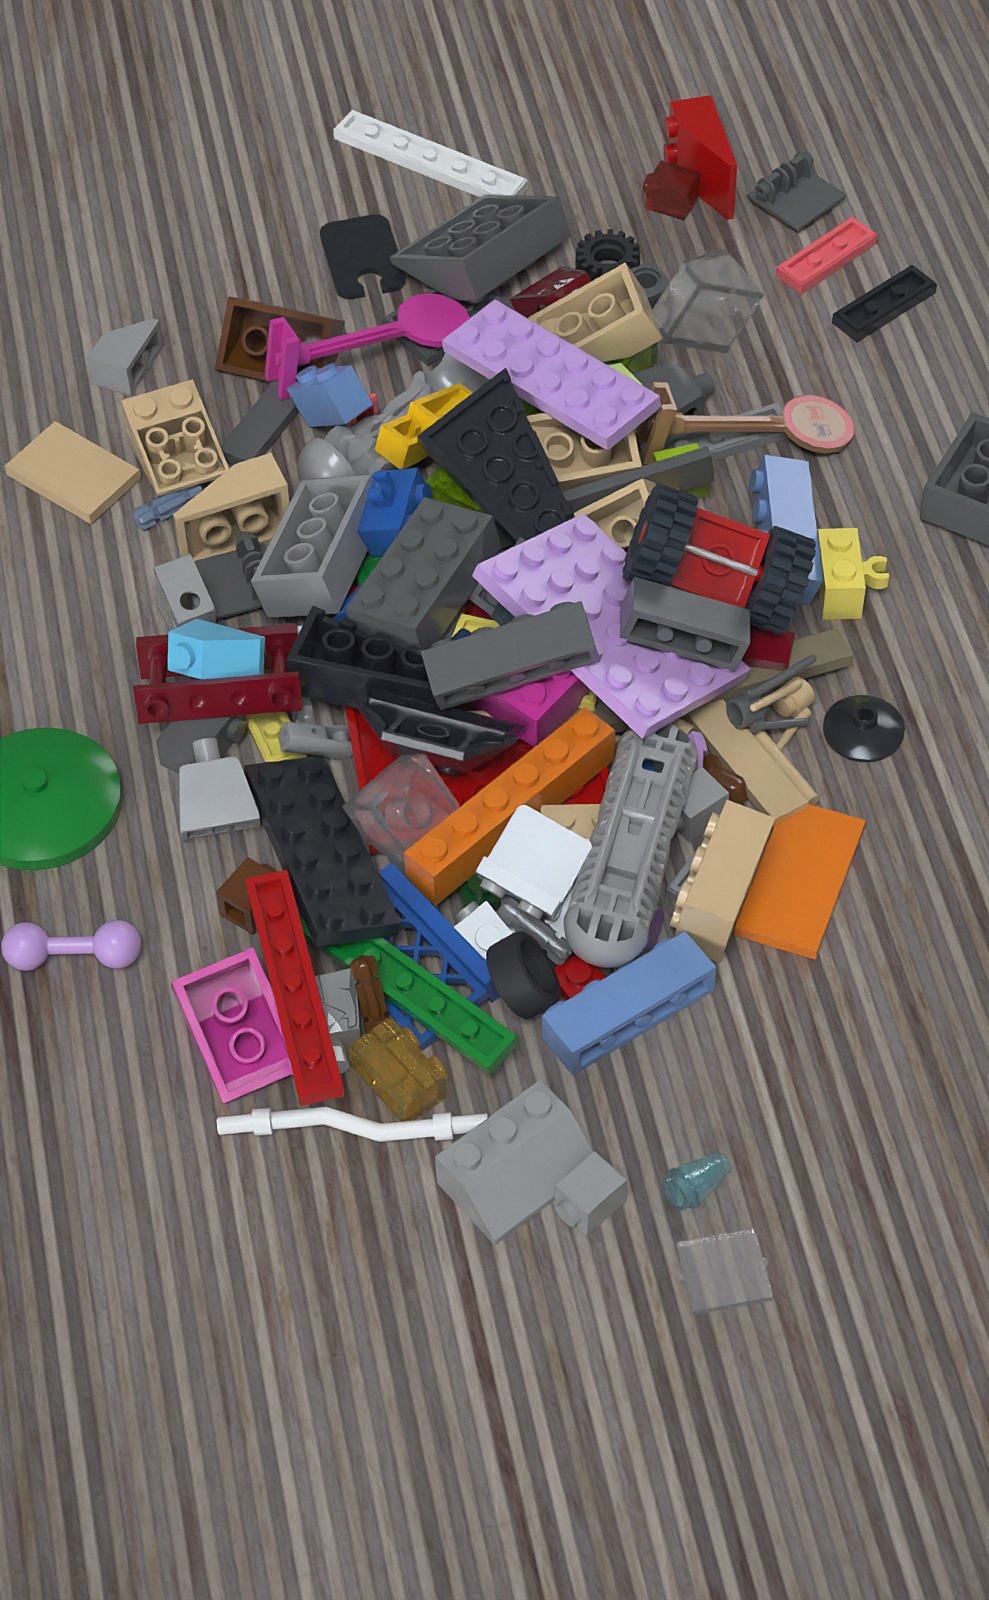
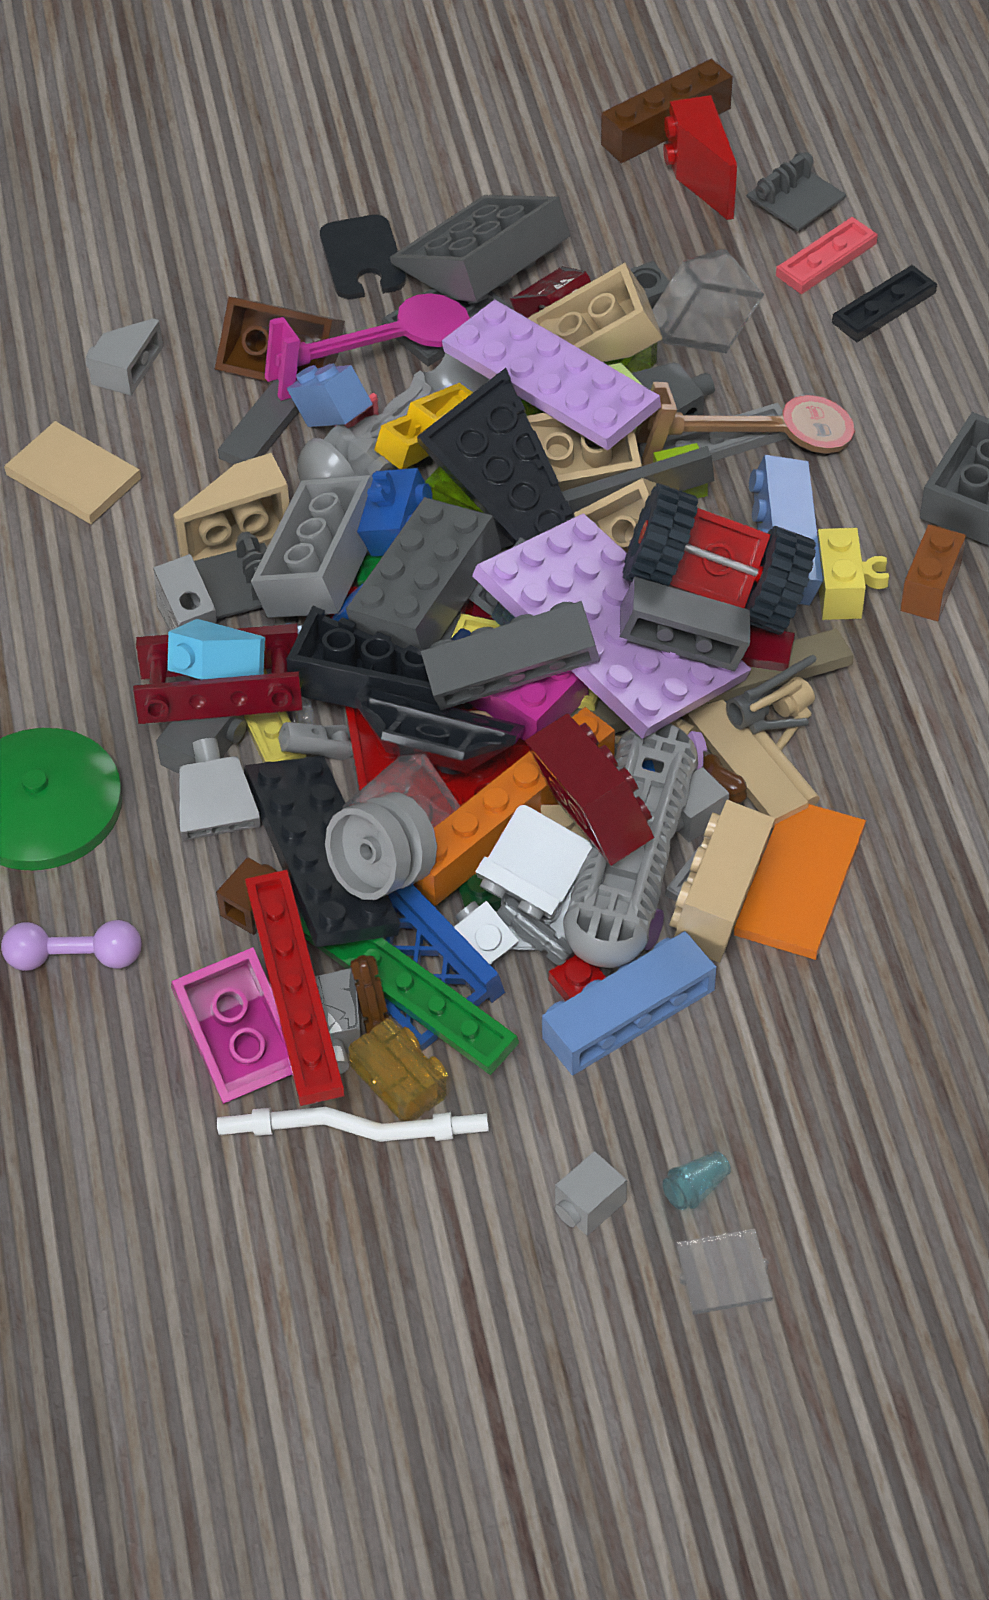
(164, 506): sand blue axle -> none
(173, 437): tan slope -> none
(380, 845): none -> light grey wheel
(427, 157): white tile -> none
(512, 1161): light grey slope -> none
(523, 974): black tyre -> none
(591, 787): none -> dark red brick
(603, 248): black tyre -> none
(639, 121): none -> reddish brown brick
(671, 190): clear red brick -> none
(859, 739): black dish -> none
(933, 572): none -> dark orange brick

